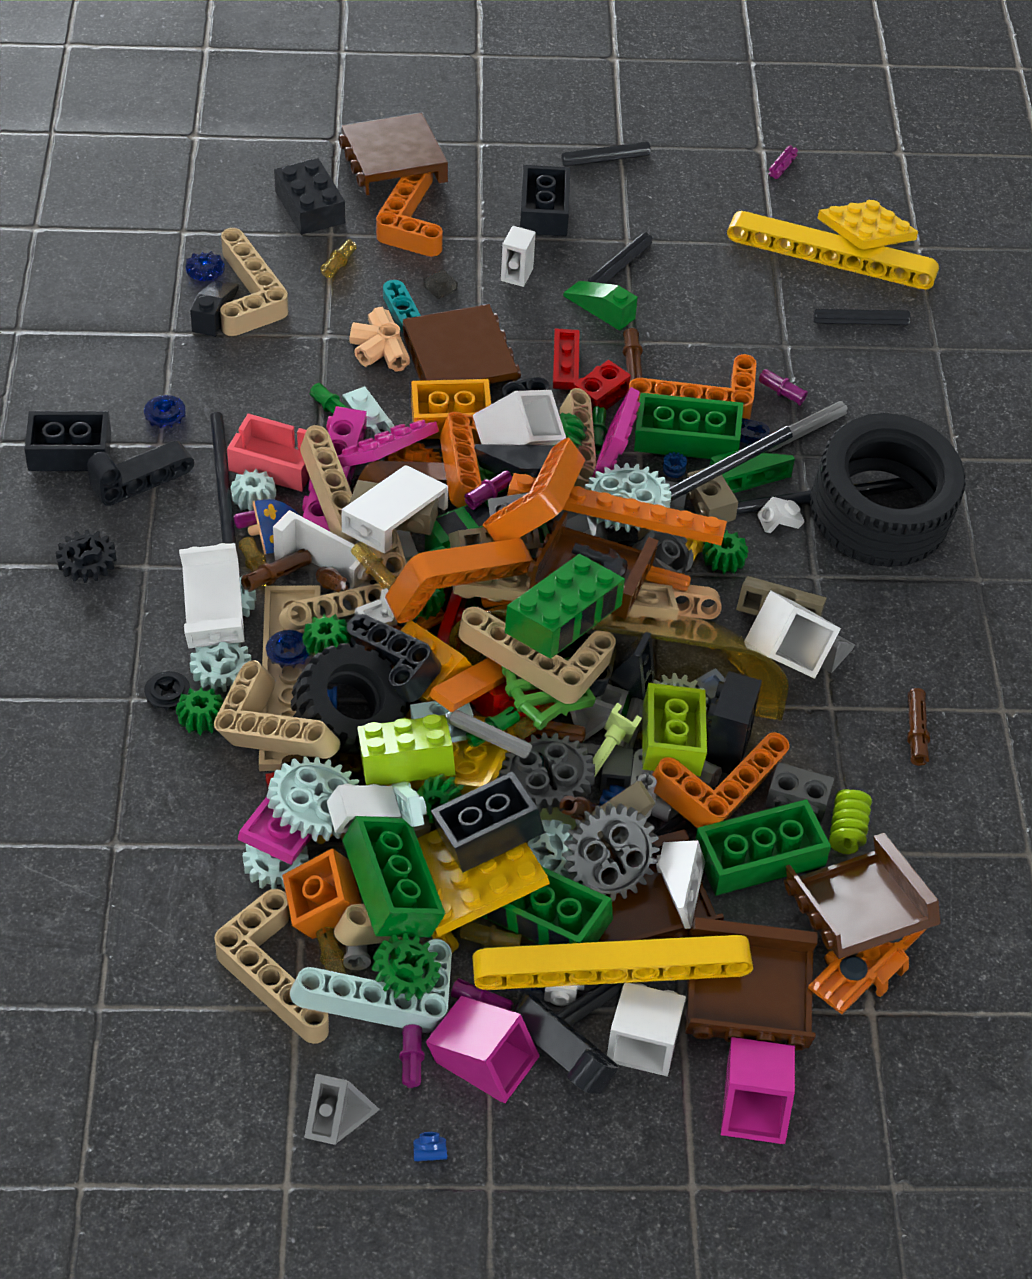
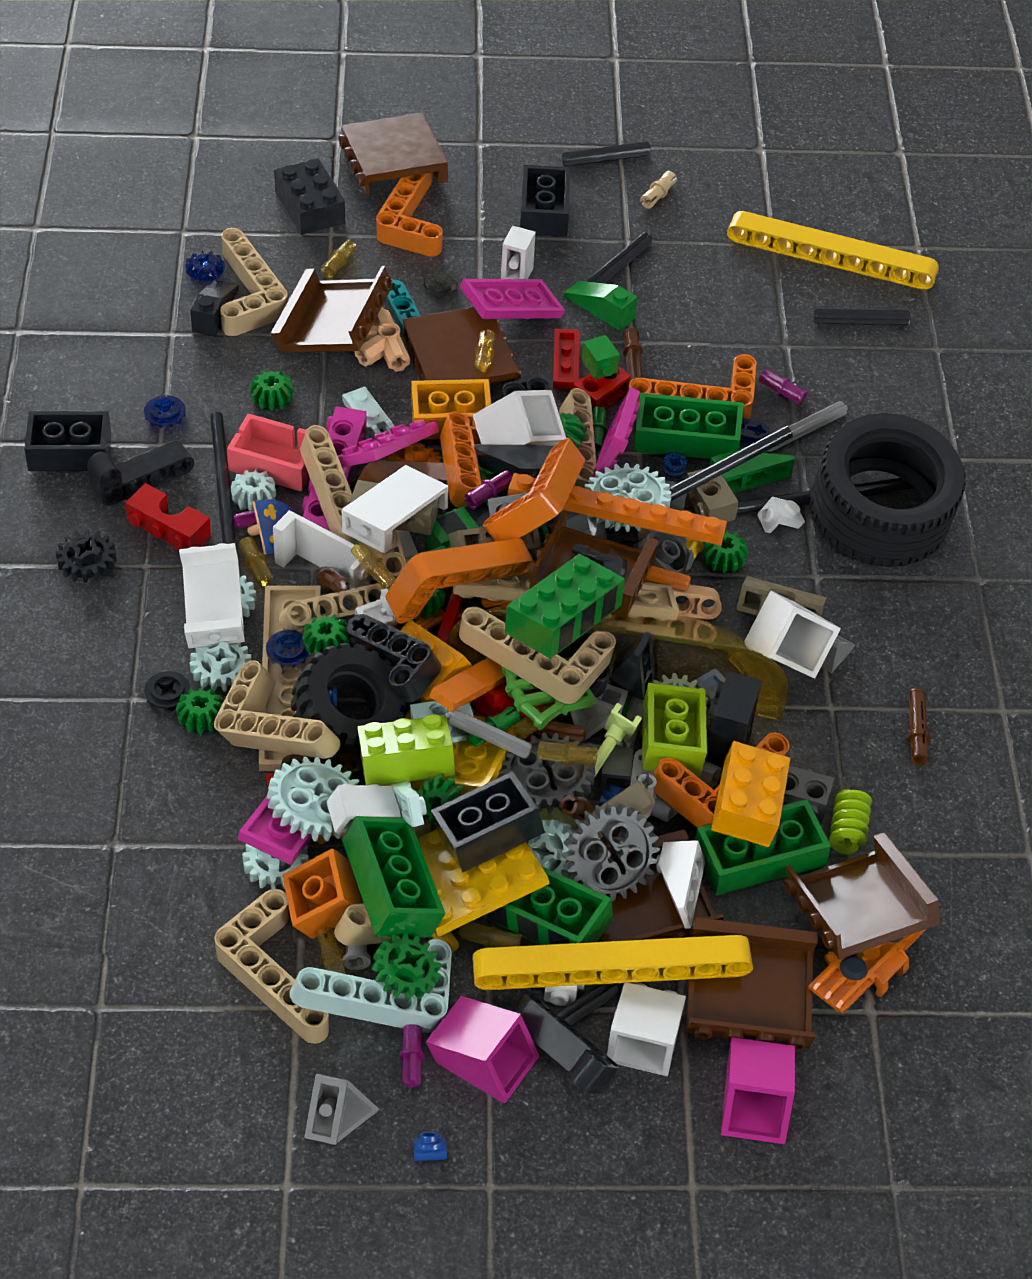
(149, 511): none -> red arch
(269, 573): reddish brown pin -> none
(271, 390): none -> green gear
(325, 398): green axle -> none
(330, 313): none -> reddish brown panel
(469, 990): magenta axle -> none
(484, 350): none -> clear yellow axle
(512, 298): none -> dark pink plate
(567, 753): none -> clear yellow axle
(600, 357): none -> green brick
(658, 189): none -> tan pin
(751, 794): none -> light orange brick
(783, 162): magenta axle -> none
(867, 224): yellow plate -> none

